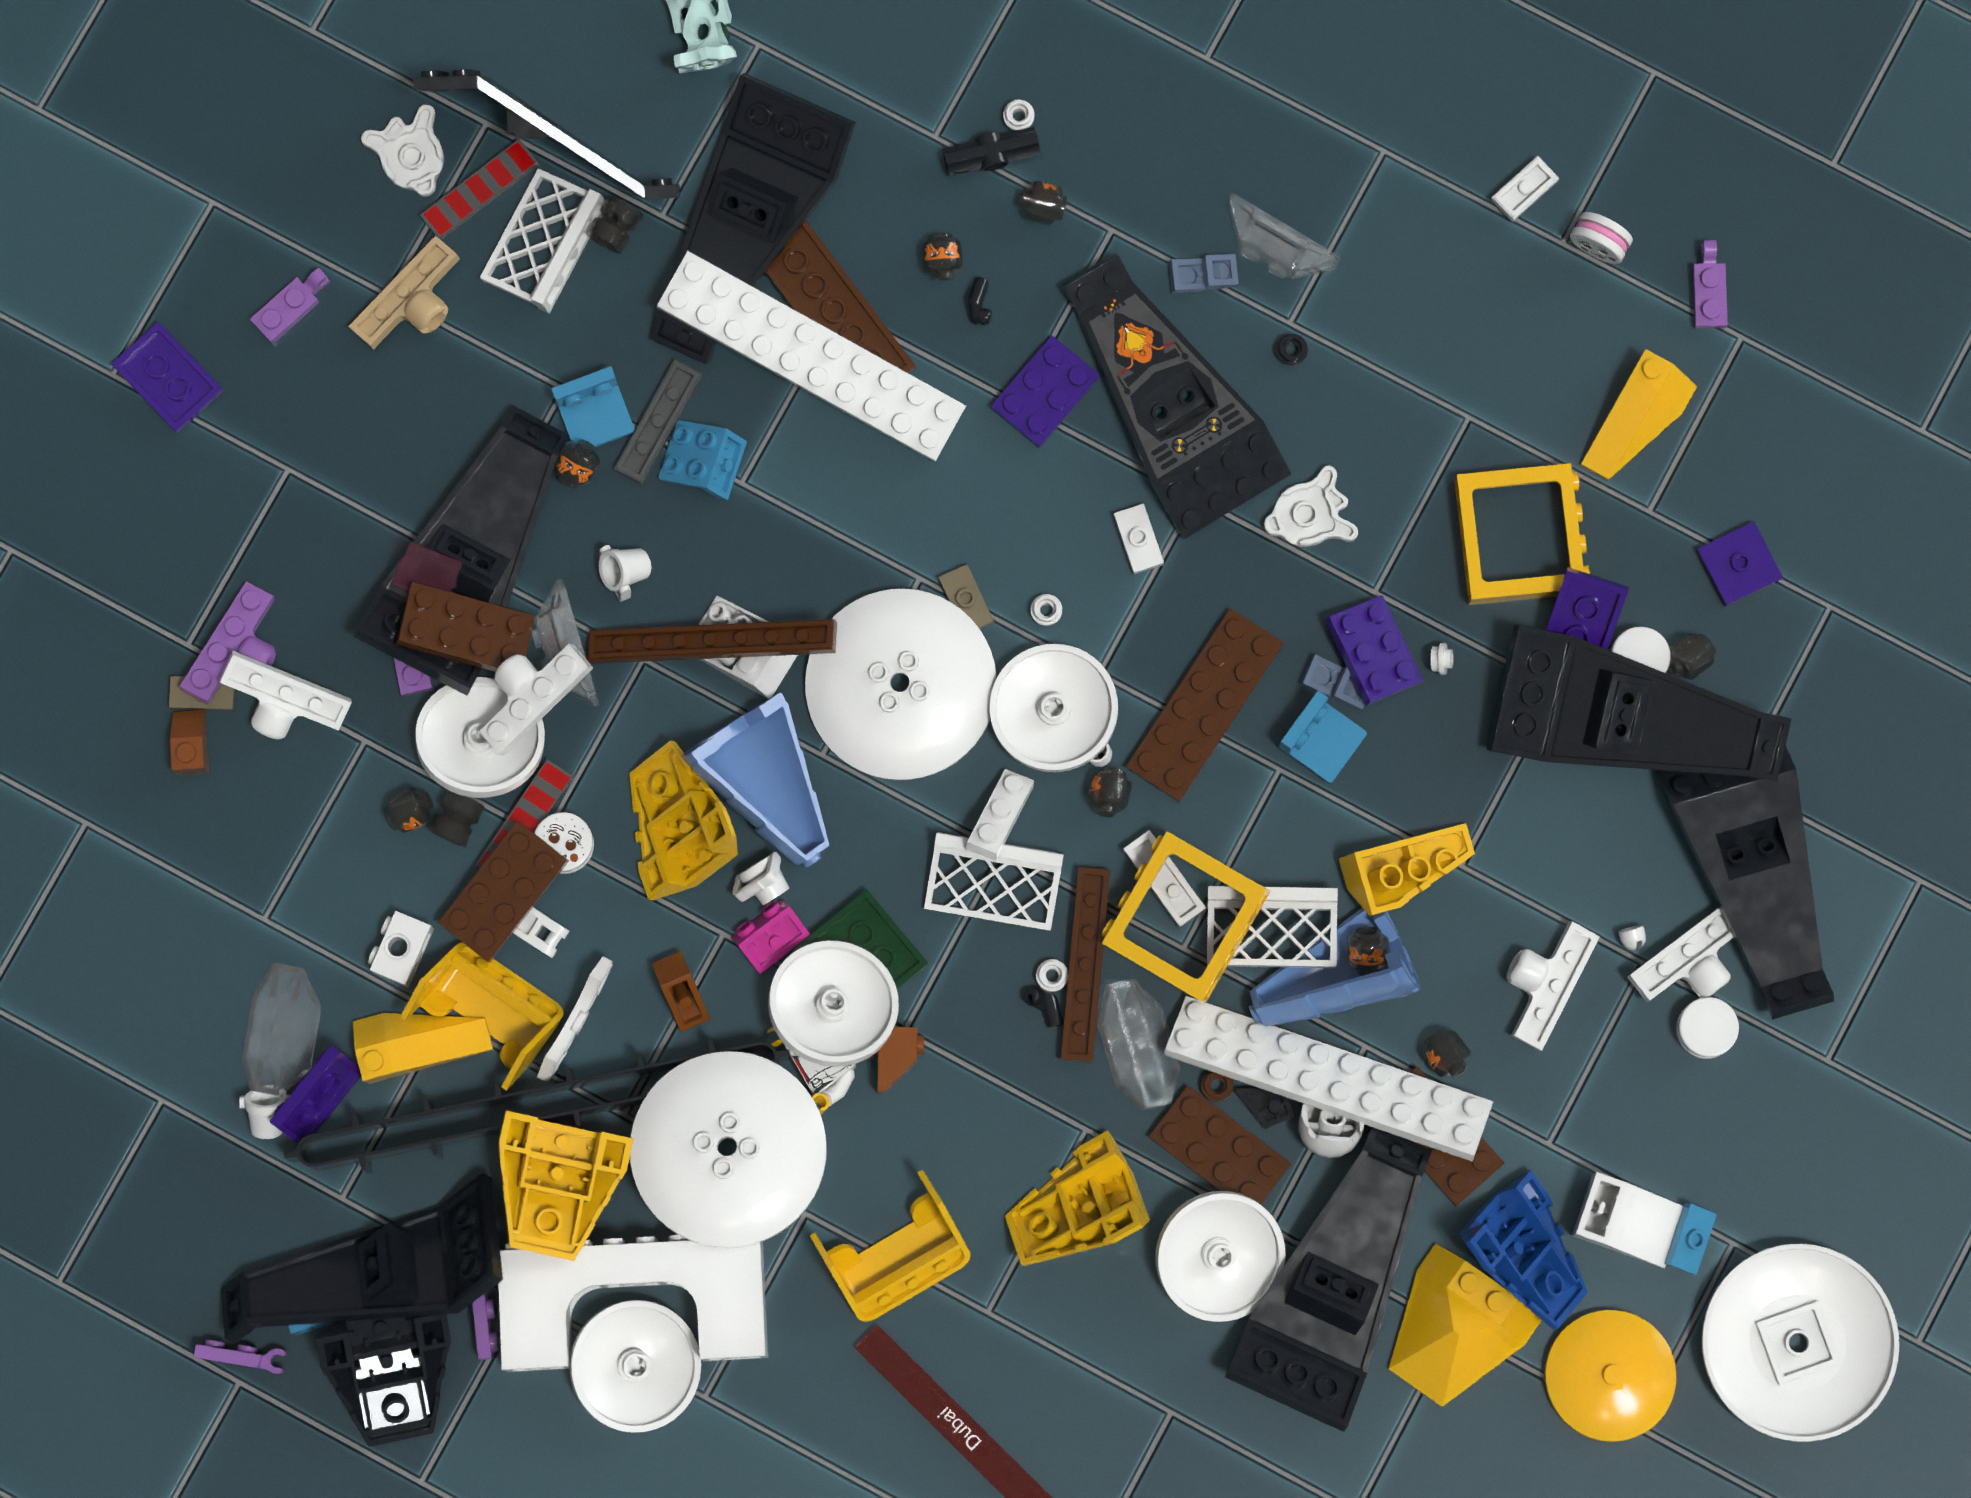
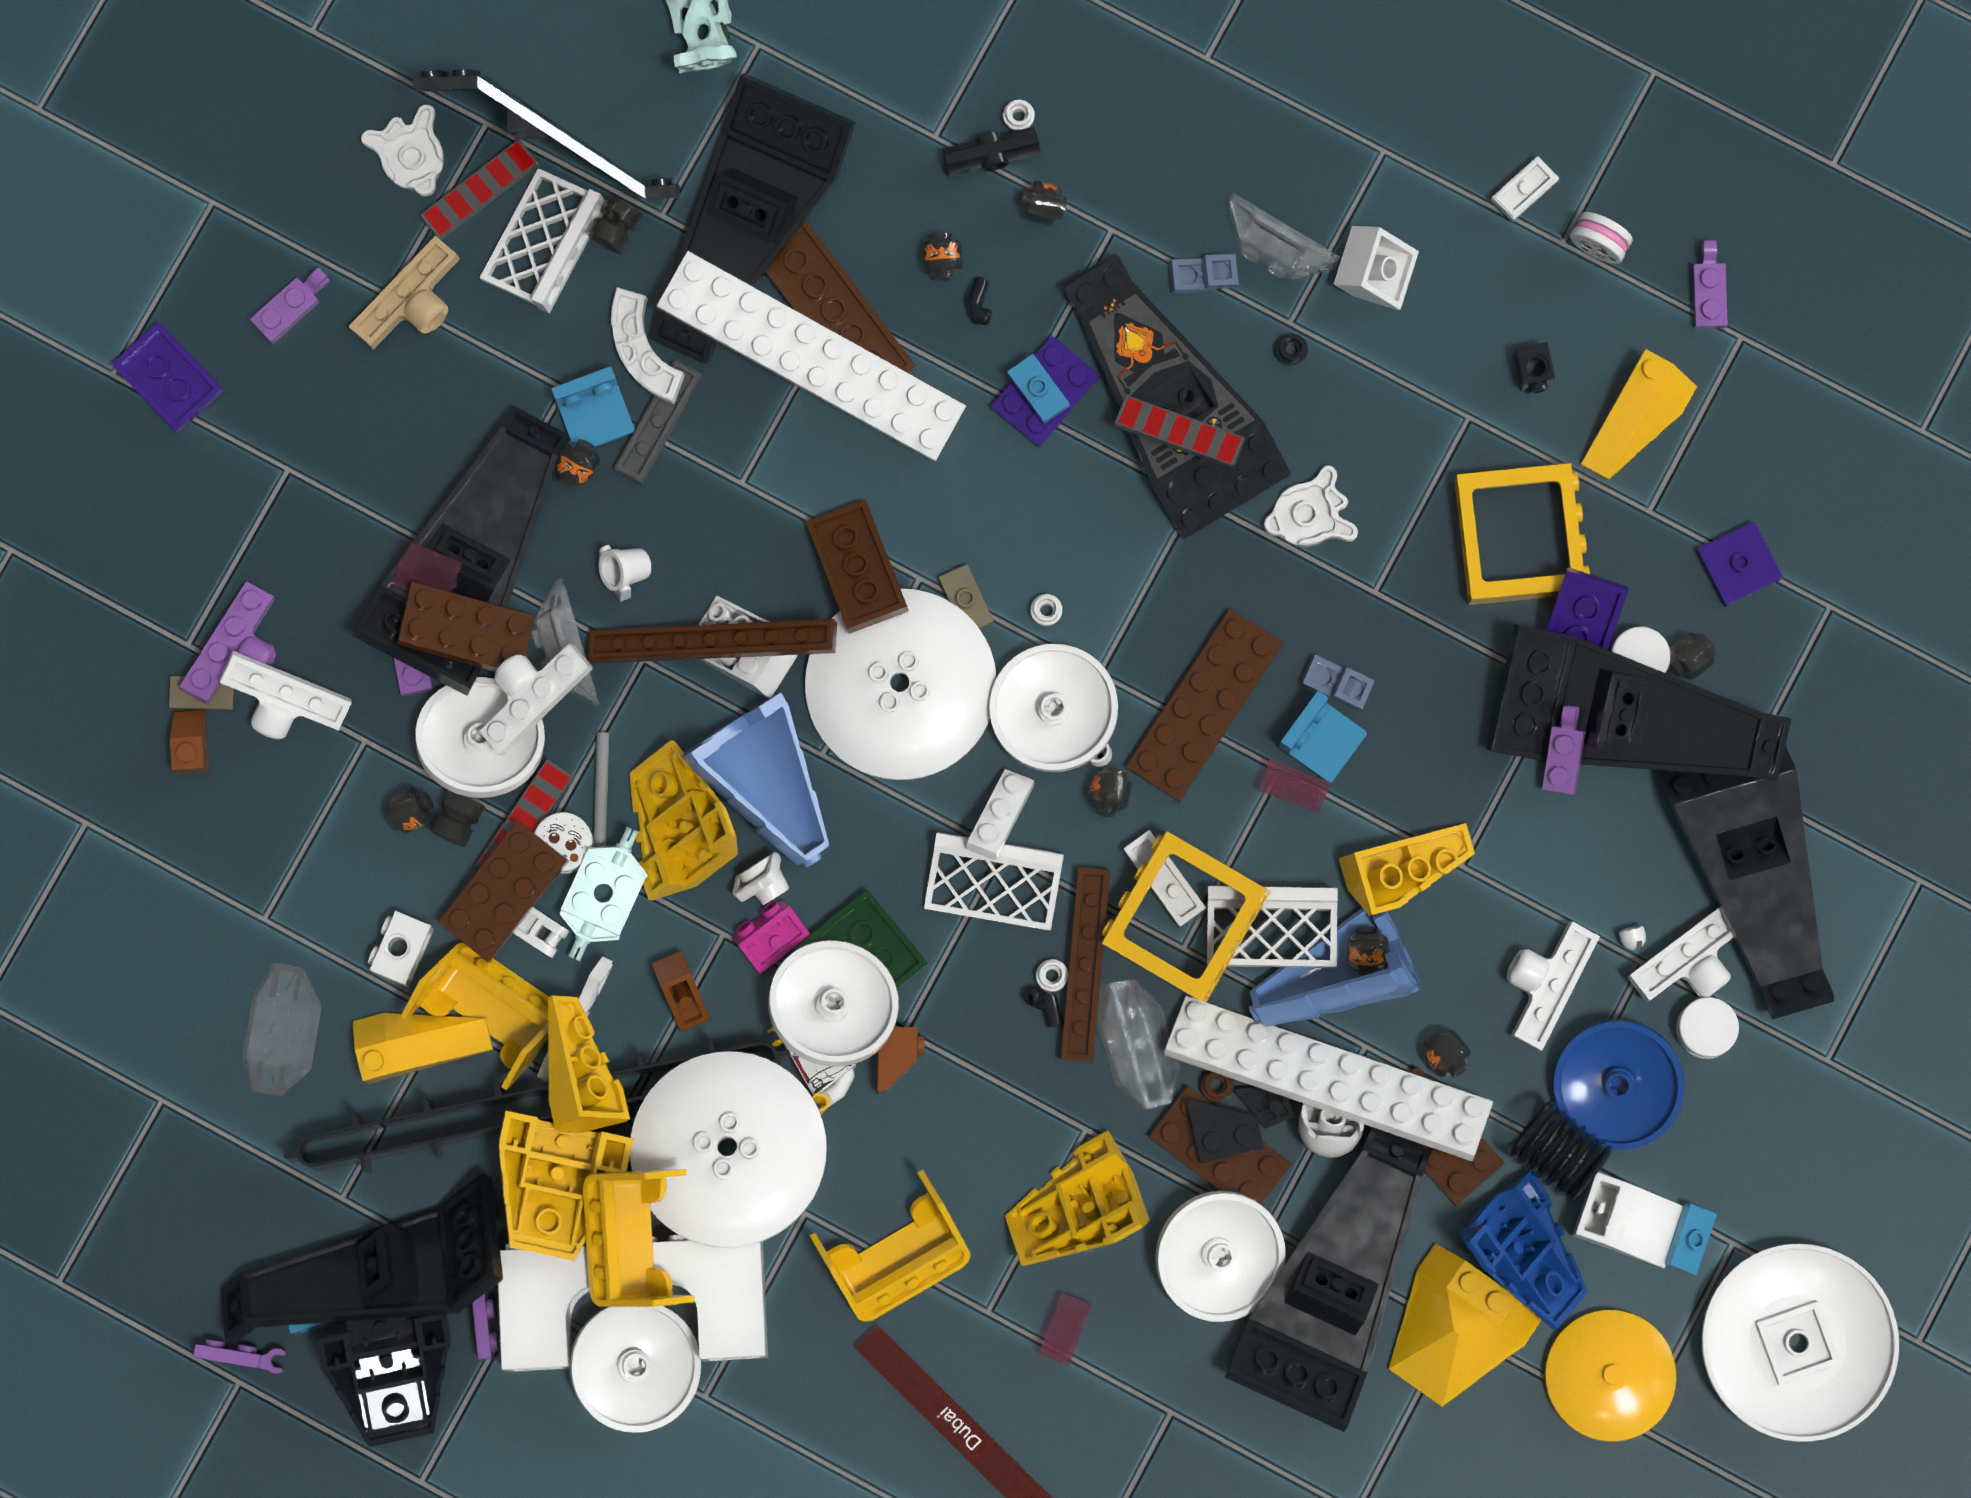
(260, 1111): white piece -> none
(316, 1095): dark purple plate -> none
(579, 1082): none -> yellow wedge
(597, 919): none -> light aqua plate
(601, 789): none -> light grey bar
(621, 1239): none -> yellow windscreen
(634, 348): none -> white tile
(703, 458): dark azure bracket -> none
(857, 566): none -> reddish brown plate
(1038, 389): none -> dark azure plate
(1065, 1329): none -> clear pink plate
(1138, 539): white plate -> none
(1179, 432): none -> tile
(1222, 1132): none -> black wing
(1294, 786): none -> clear pink plate
(1374, 650): dark purple plate -> none
(1376, 266): none -> white slope
(1441, 658): white plate -> none
(1534, 354): none -> black brick
(1564, 754): none -> medium lavender plate
(1585, 1172): none -> black piece
(1620, 1083): none -> blue dish

